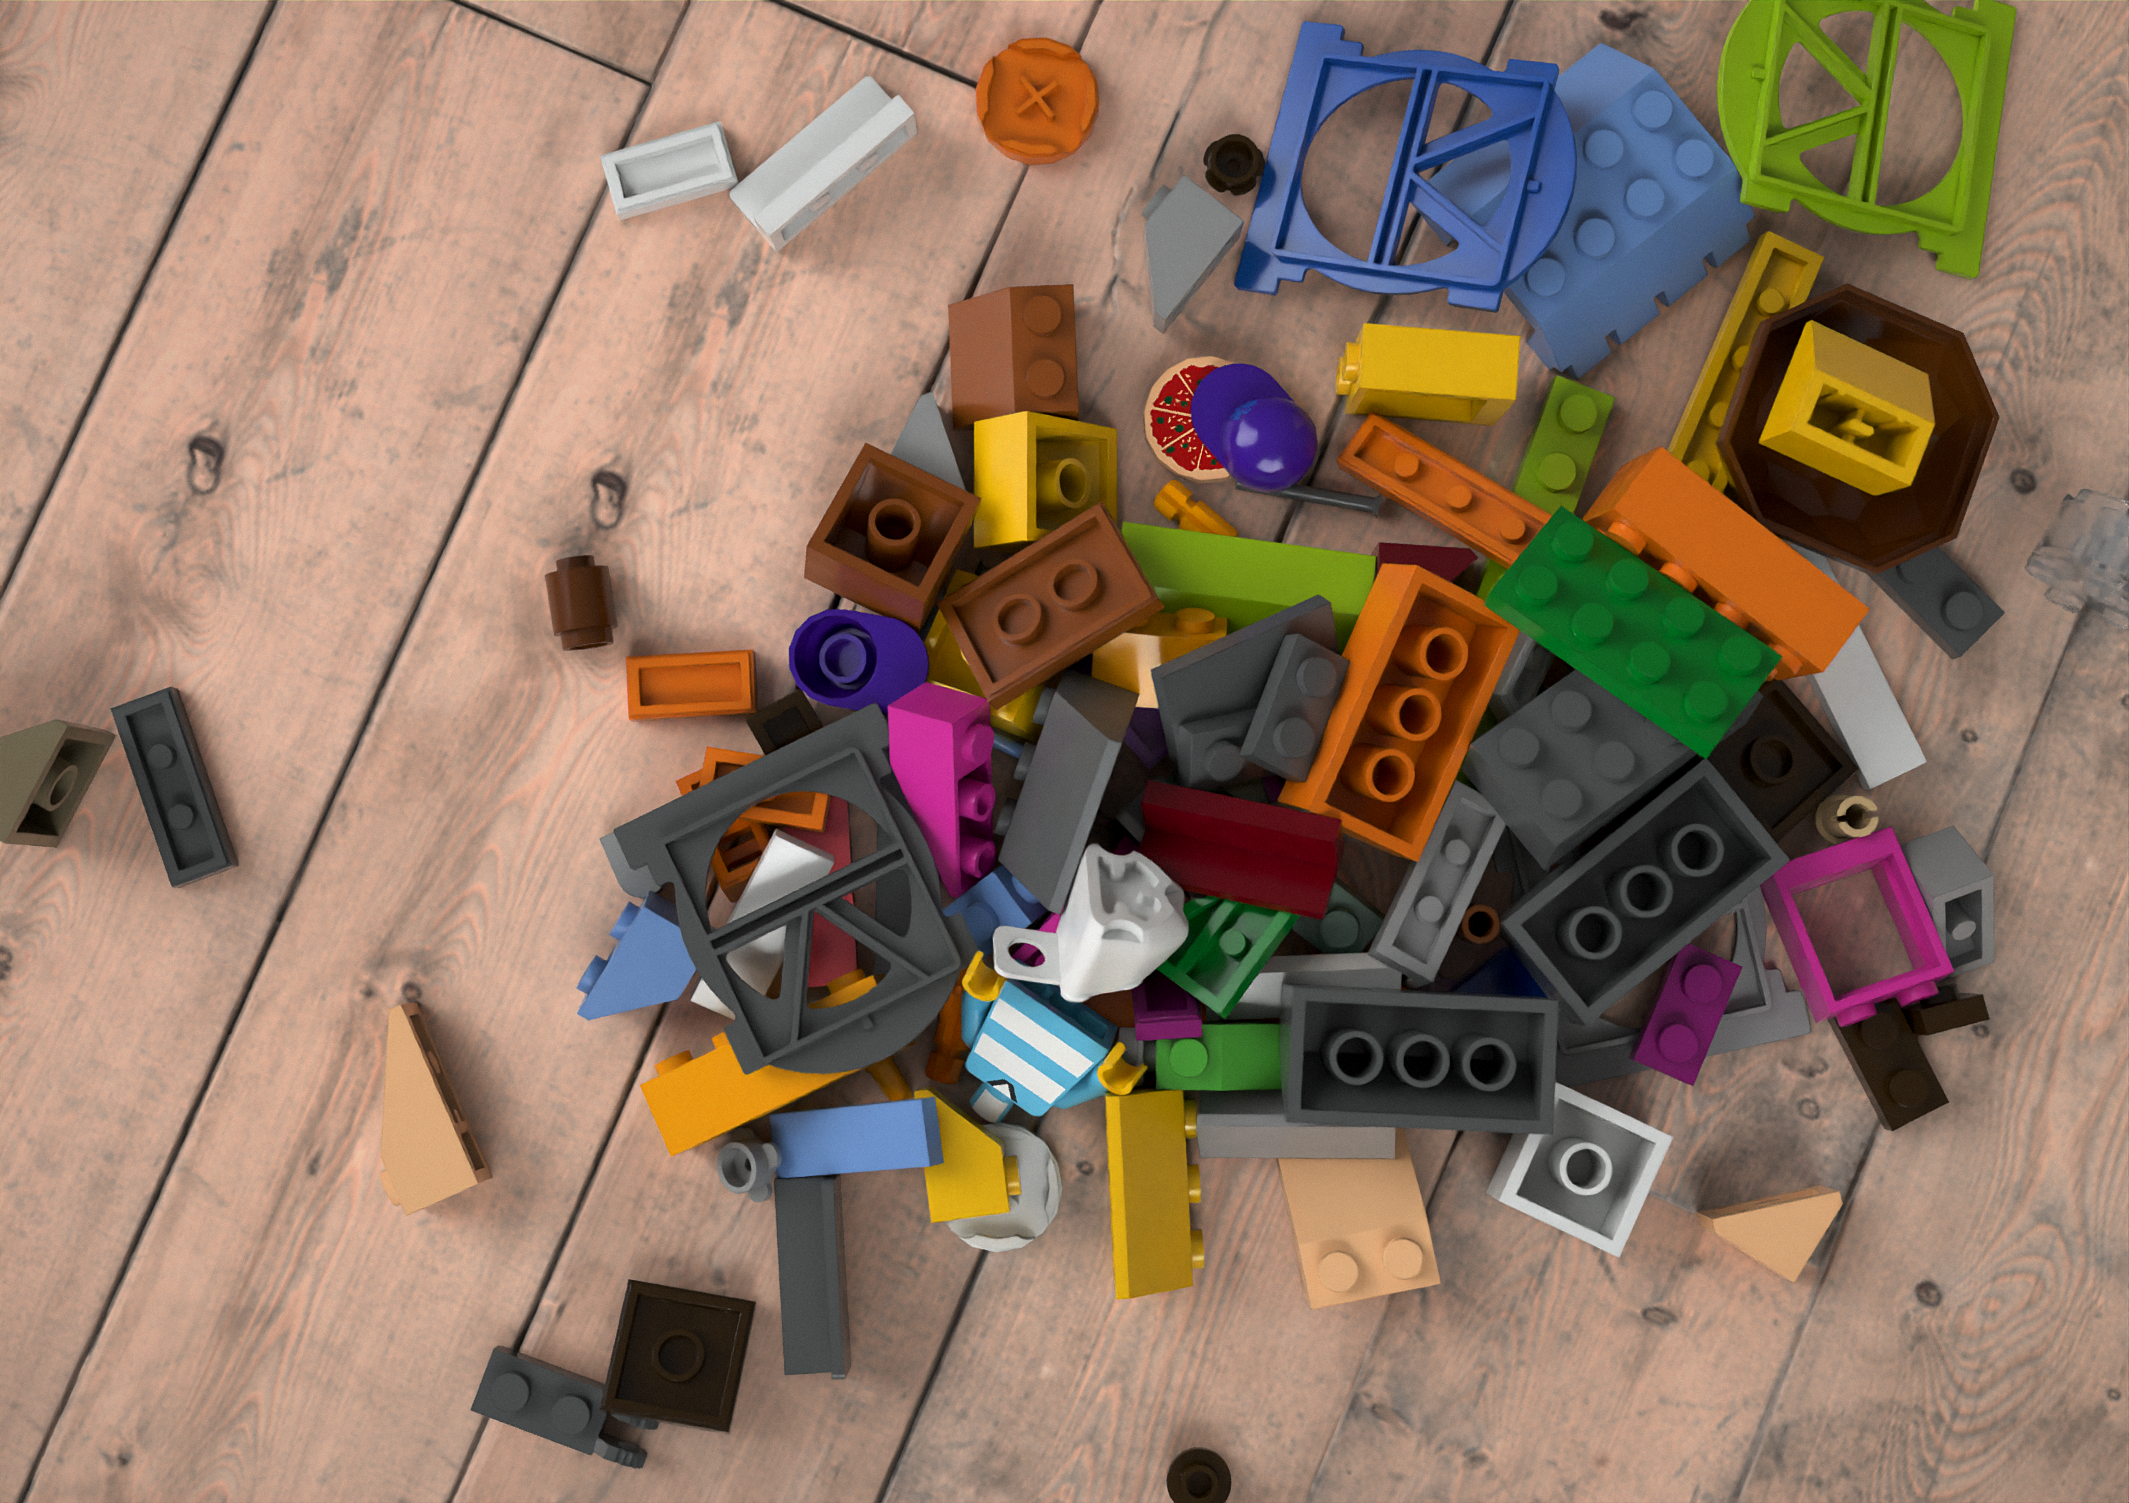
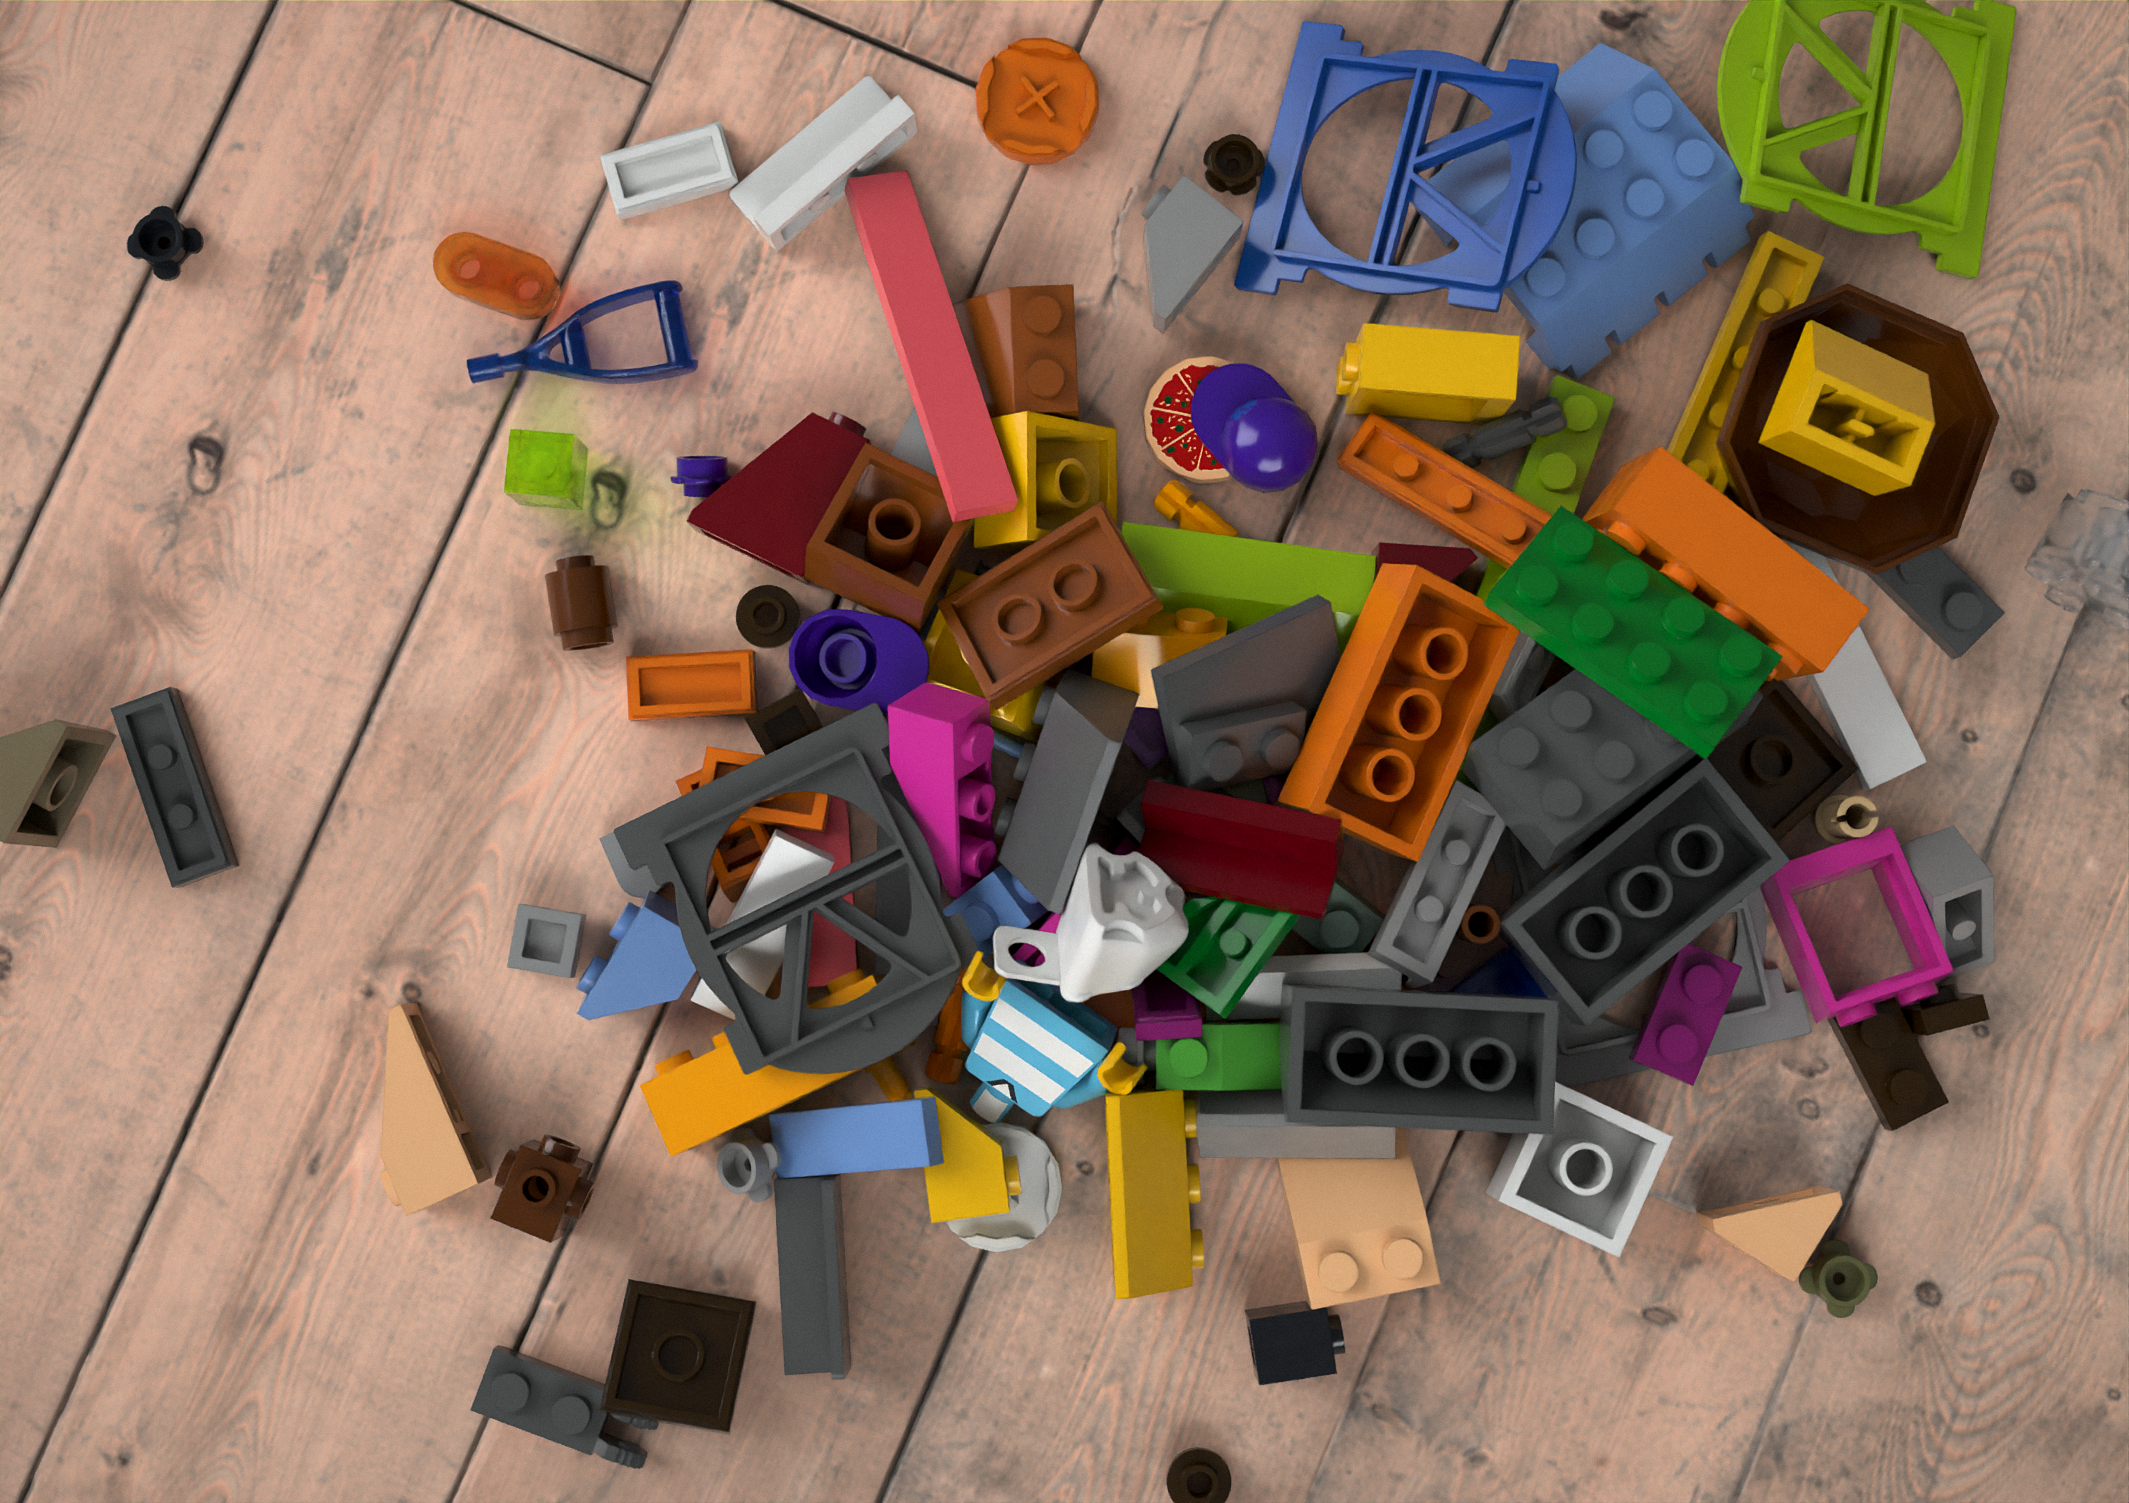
(154, 228): none -> black plate
(499, 276): none -> clear orange plate
(524, 1200): none -> reddish brown brick
(546, 469): none -> clear neon green brick
(546, 940): none -> light grey plate
(575, 350): none -> clear blue piece
(701, 474): none -> dark purple plate
(771, 636): none -> dark brown plate
(783, 493): none -> dark red slope
(930, 346): none -> coral tile
(1293, 1342): none -> black brick
(1294, 708): dark grey plate -> none
(1325, 497): dark grey piece -> none
(1508, 432): none -> dark grey axle
(1857, 1282): none -> olive plate

